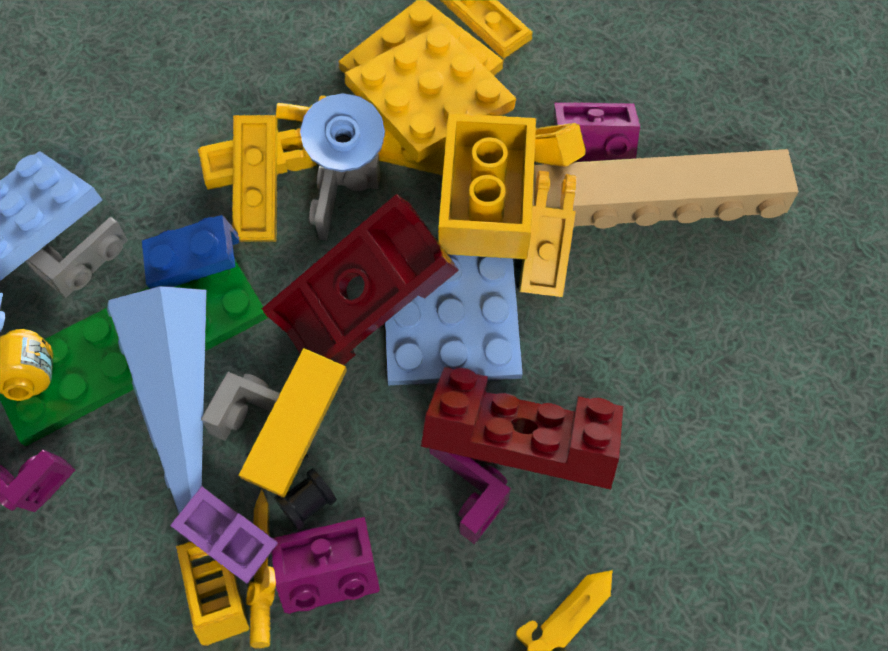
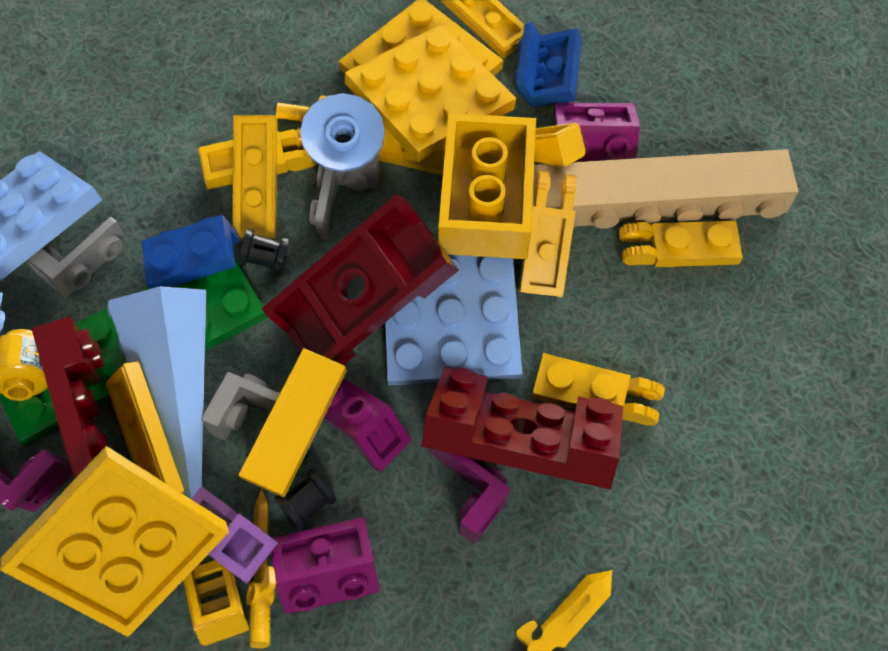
(69, 366): none -> dark red piece
(114, 543): none -> yellow plate
(141, 424): none -> yellow tile
(263, 251): none -> black bush
(368, 424): none -> magenta bracket
(548, 66): none -> blue bracket
(564, 380): none -> yellow hinge
(682, 243): none -> yellow hinge

